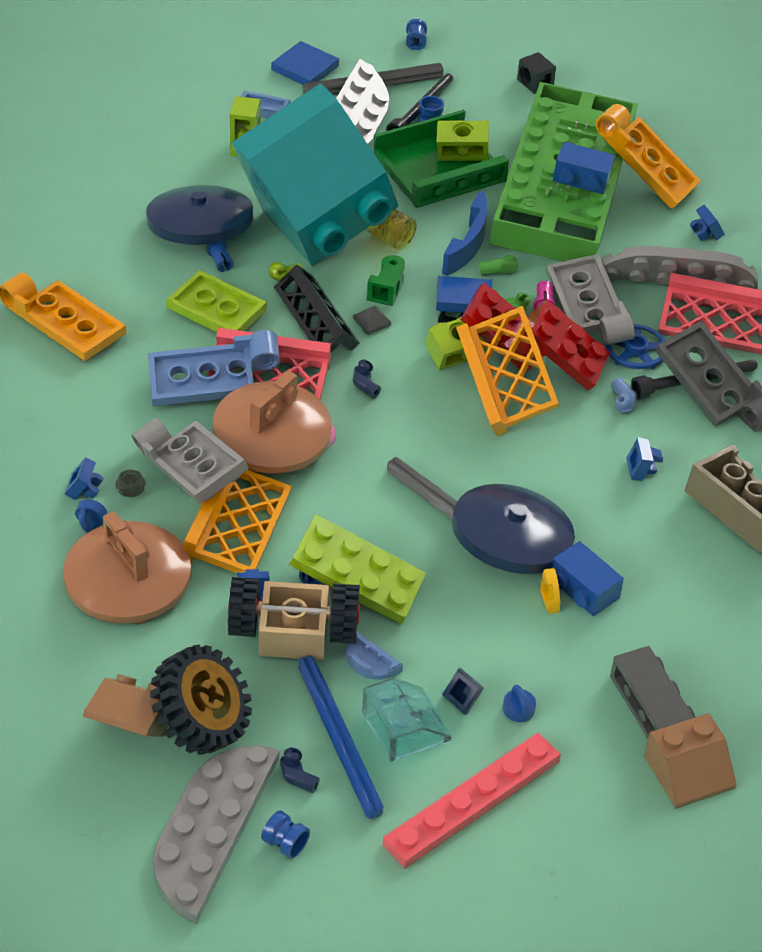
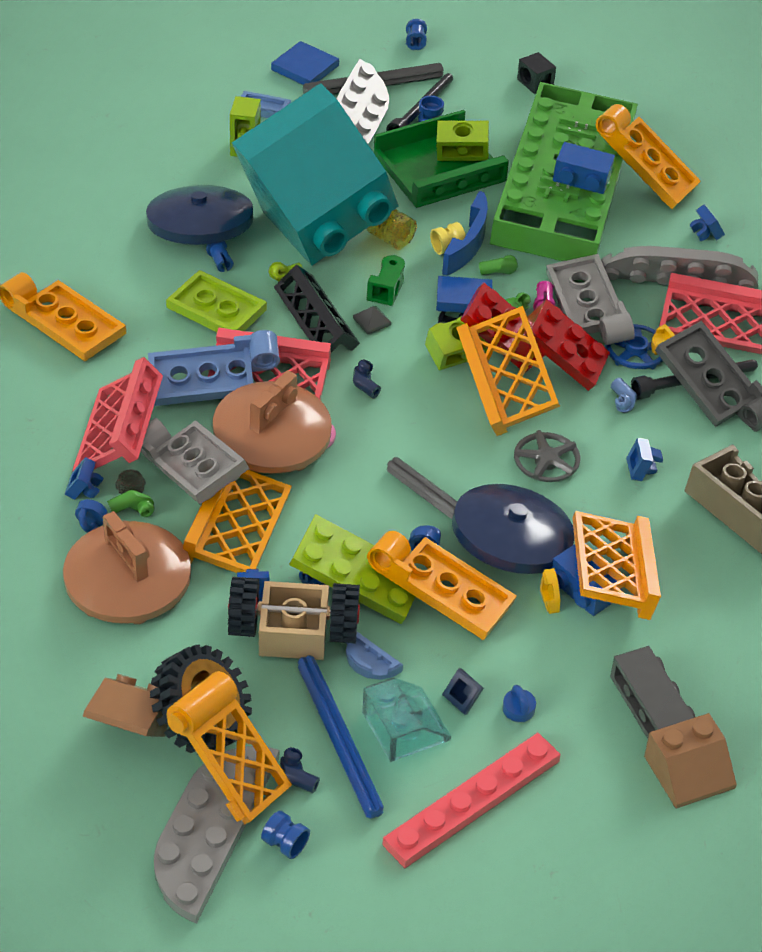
(122, 417): none -> coral fence
(135, 500): none -> bright green arm
(198, 714): none -> light orange piece
(394, 561): none -> light orange hinge
(427, 531): none -> blue tile
(442, 237): none -> light yellow wheel
(547, 457): none -> dark grey wheel
(639, 563): none -> light orange fence
(662, 334): none -> yellow tile

